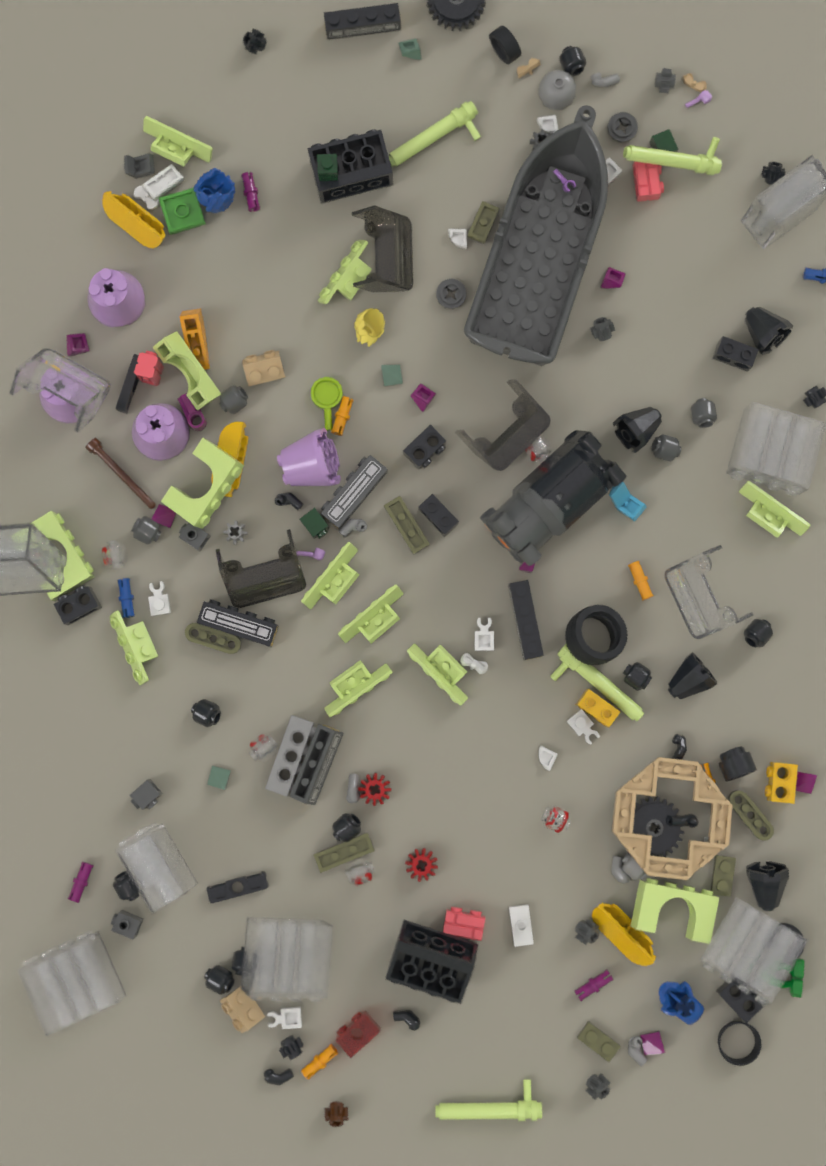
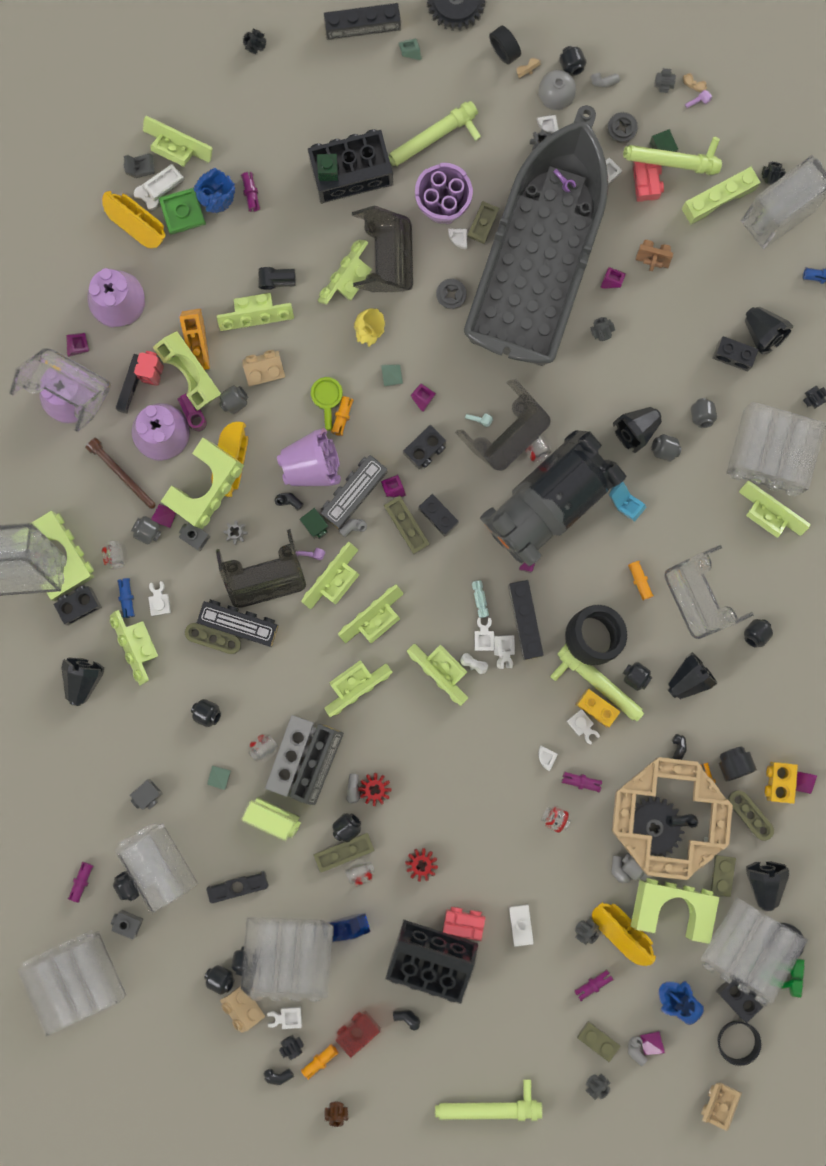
(80, 679): none -> black cone
(254, 311): none -> yellowish green bracket
(270, 278): none -> black piece
(272, 818): none -> yellowish green arch
(350, 927): none -> clear blue slope
(393, 487): none -> magenta slope
(446, 185): none -> lavender cone
(480, 599): none -> light aqua axle
(486, 420): none -> light aqua hand
(504, 647): none -> white plate
(581, 781): none -> magenta pin
(654, 256): none -> medium nougat hips
(711, 199): none -> yellowish green arch
(721, 1106): none -> tan bracket

